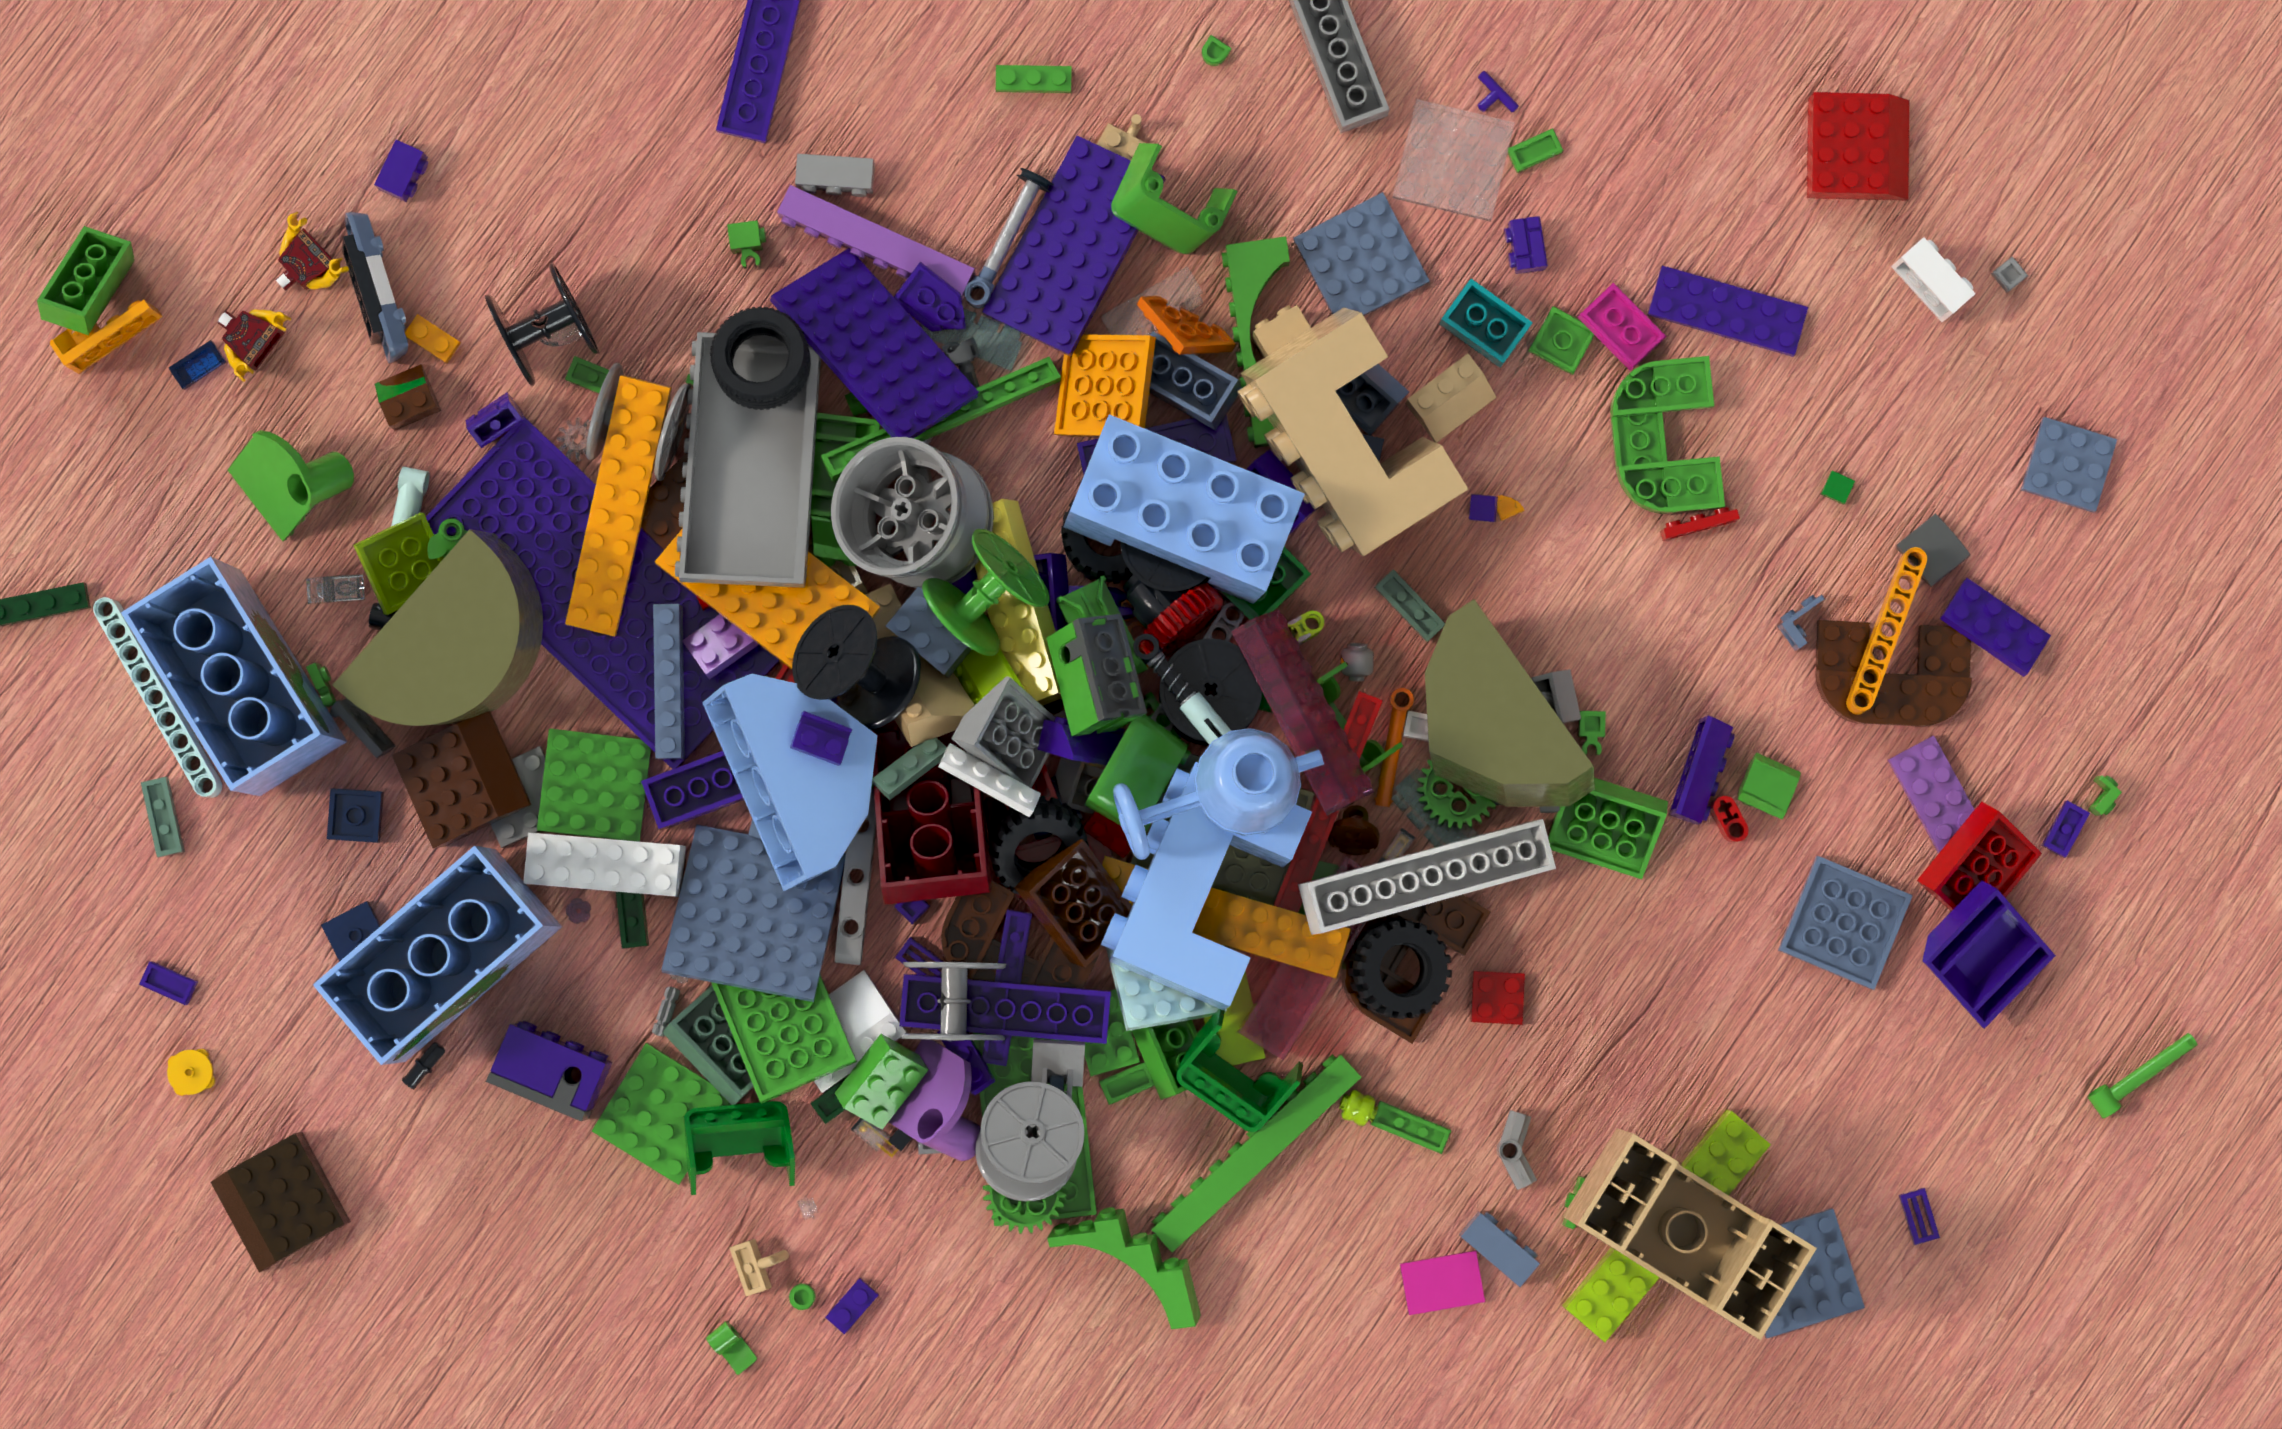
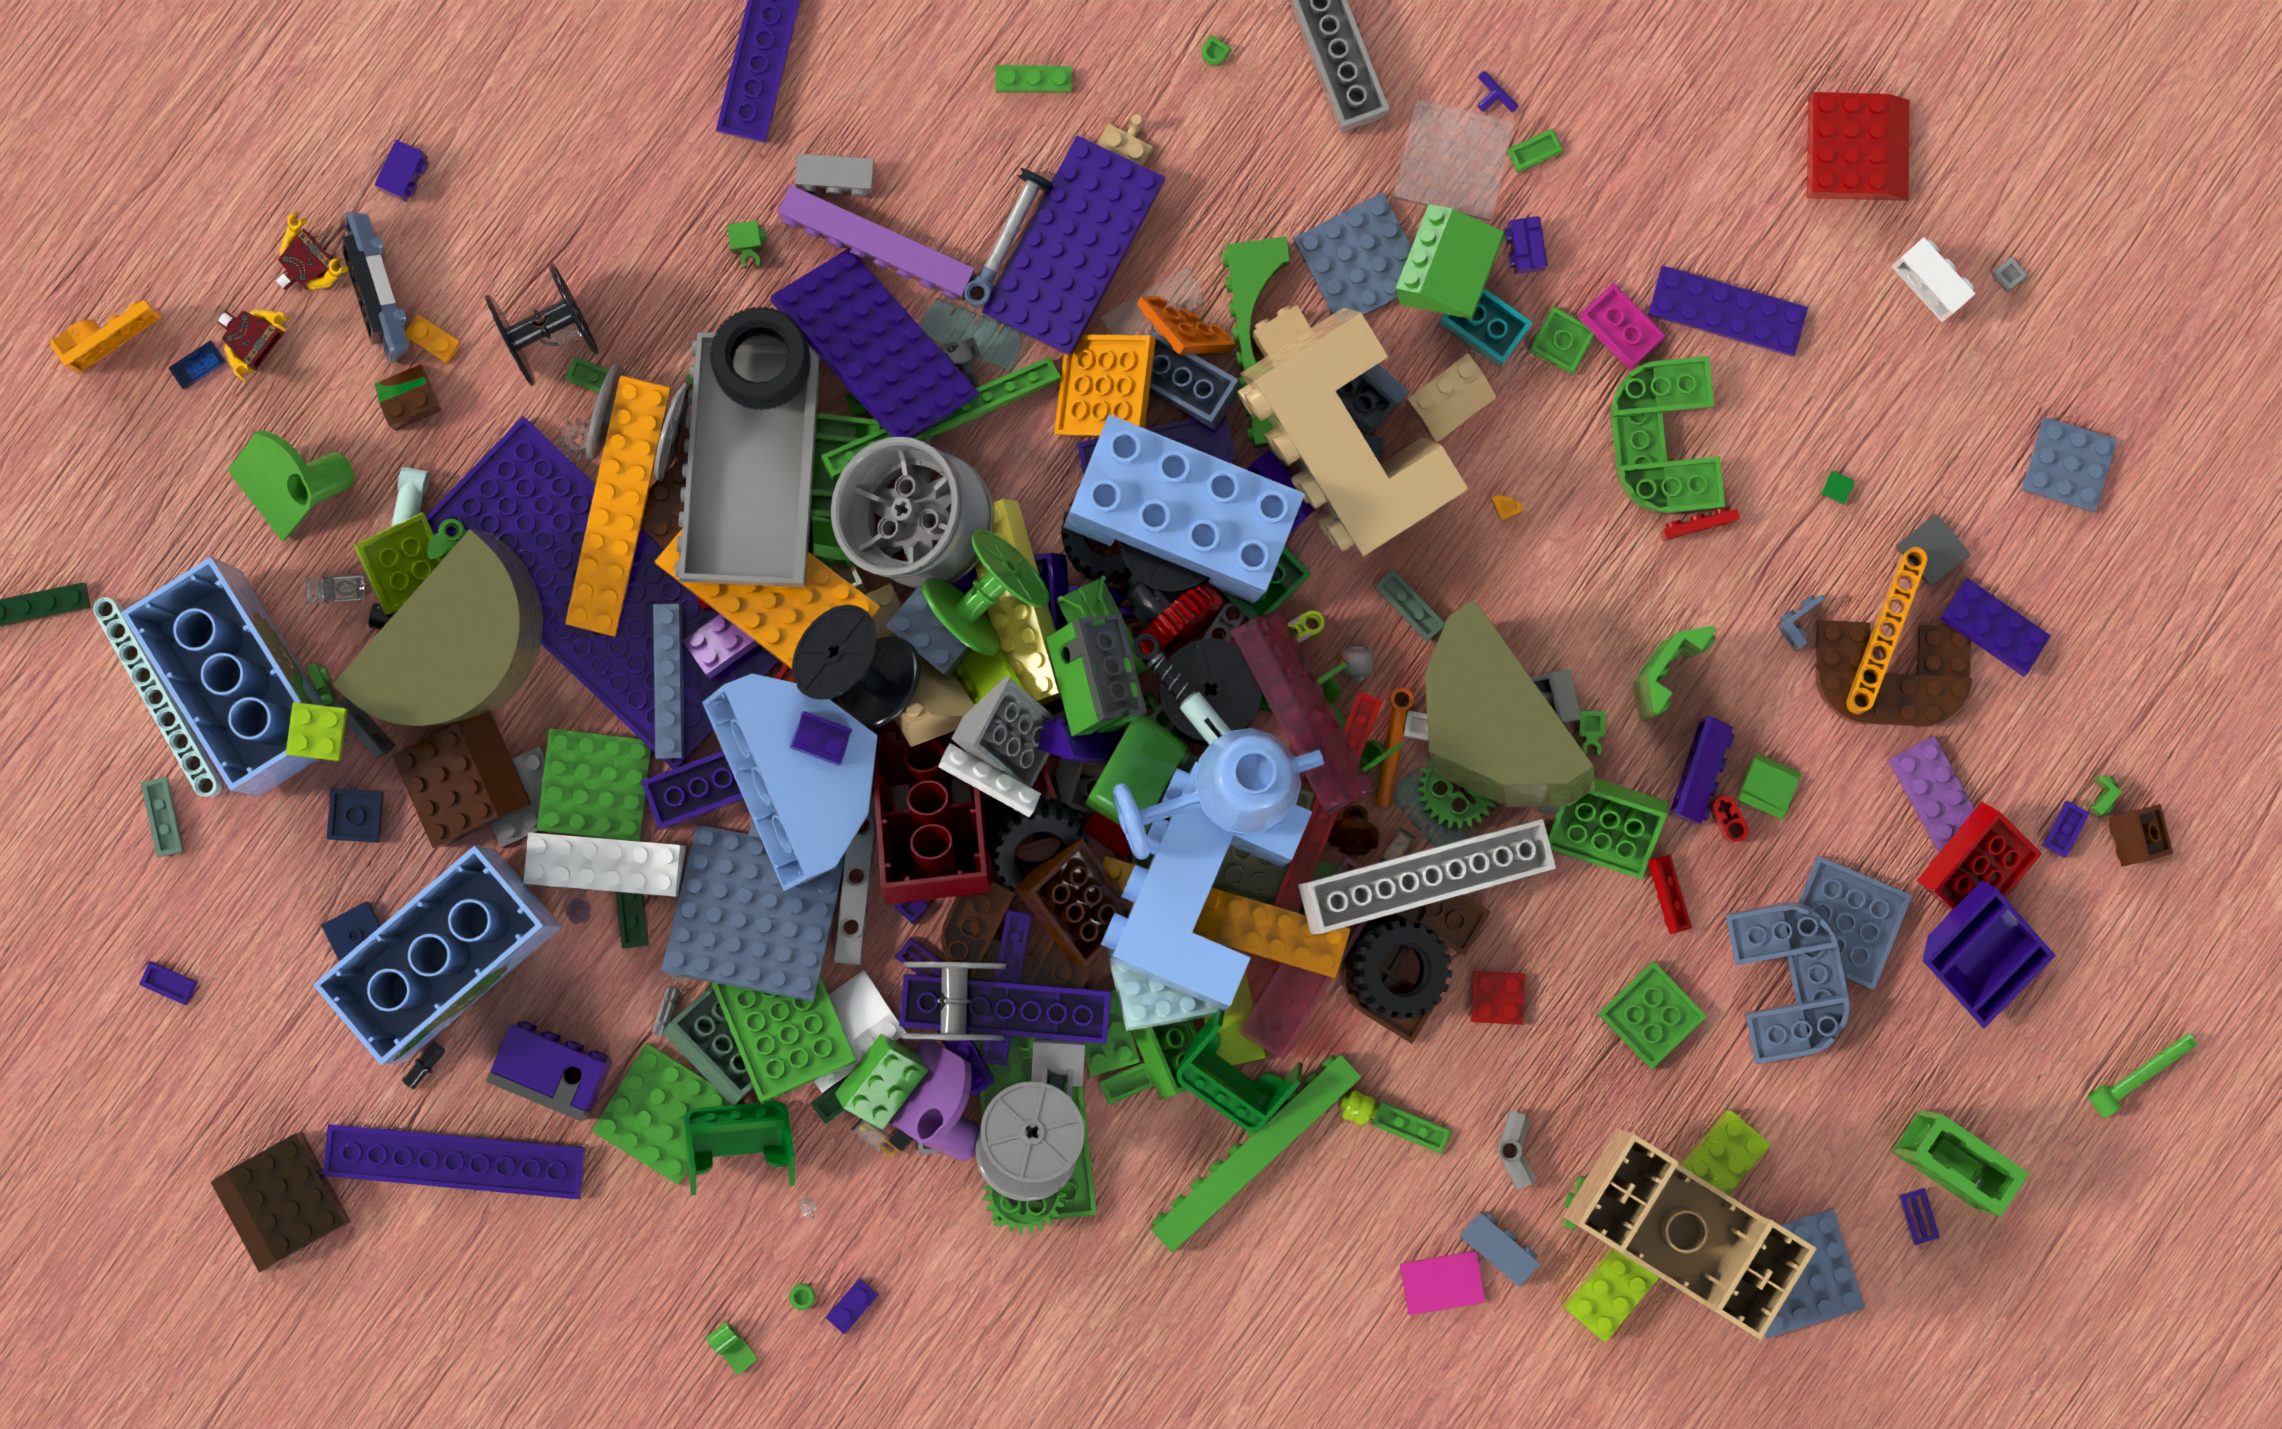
(85, 280): bright green brick -> none
(190, 1072): yellow piece -> none
(316, 731): none -> lime plate
(454, 1161): none -> dark purple plate
(494, 420): dark purple brick -> none
(752, 1266): tan plate -> none
(909, 767): sand green plate -> none
(931, 300): dark purple tile -> none
(1140, 206): bright green windscreen -> none
(1141, 1252): bright green arch -> none
(1448, 263): none -> bright green slope
(1483, 508): dark purple tile -> none
(1651, 696): none -> bright green slope
(1652, 1015): none -> bright green plate
(1669, 894): none -> red plate
(1815, 972): none -> sand blue plate
(1960, 1162): none -> bright green piece
(2140, 835): none -> reddish brown slope

